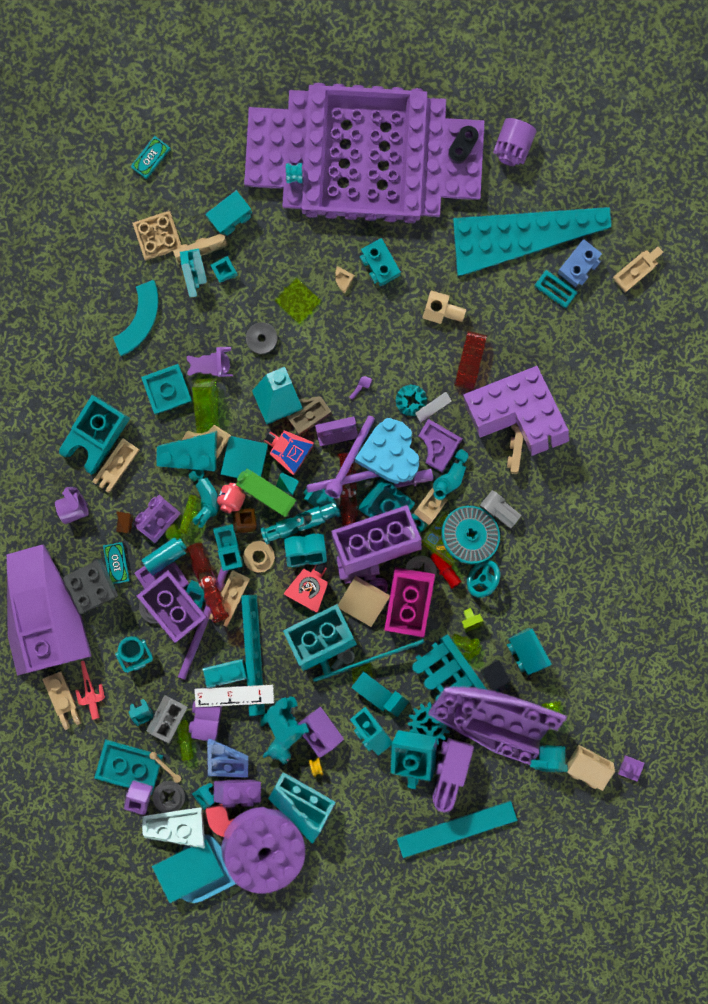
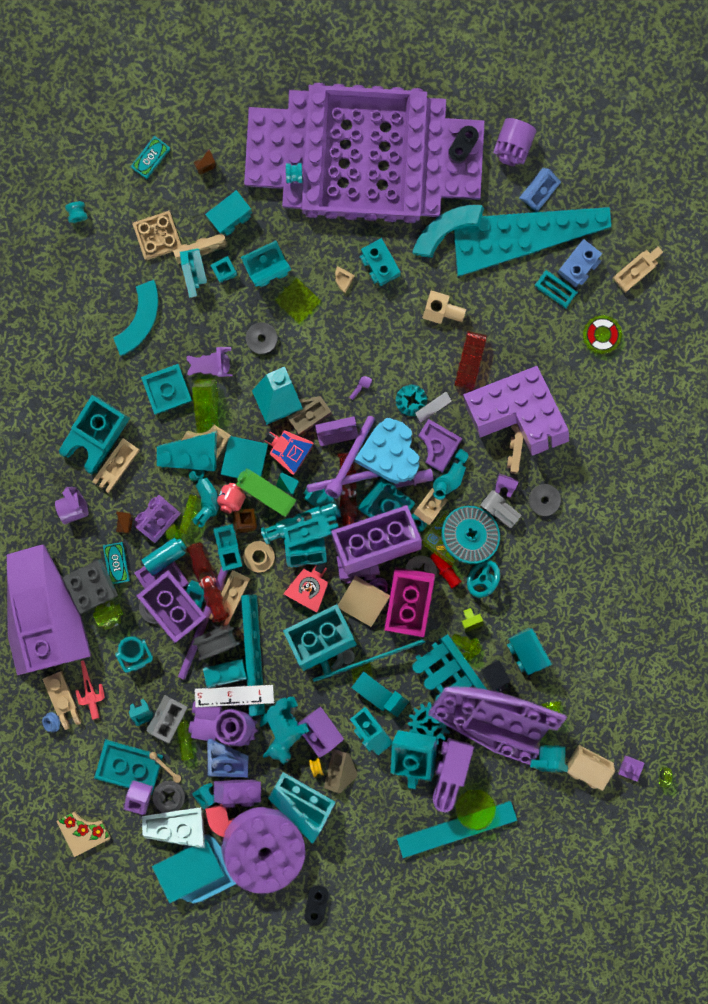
(51, 722): none -> medium blue plate
(76, 212): none -> teal wheel
(82, 834): none -> tan tile
(107, 615): none -> clear neon green head
(206, 163): none -> reddish brown slope
(215, 642): none -> dark grey wheel
(235, 728): none -> medium lavender gear
(266, 264): none -> teal bracket
(309, 530): none -> teal hinge
(316, 905): none -> black plate
(340, 771): none -> dark tan slope
(445, 223): none -> teal tile
(475, 809): none -> clear neon green tile
(508, 482): none -> medium lavender tile
(540, 189): none -> medium blue slope
(553, 500): none -> flat silver piece
(602, 334): none -> tile
(665, 777): none -> clear neon green tile

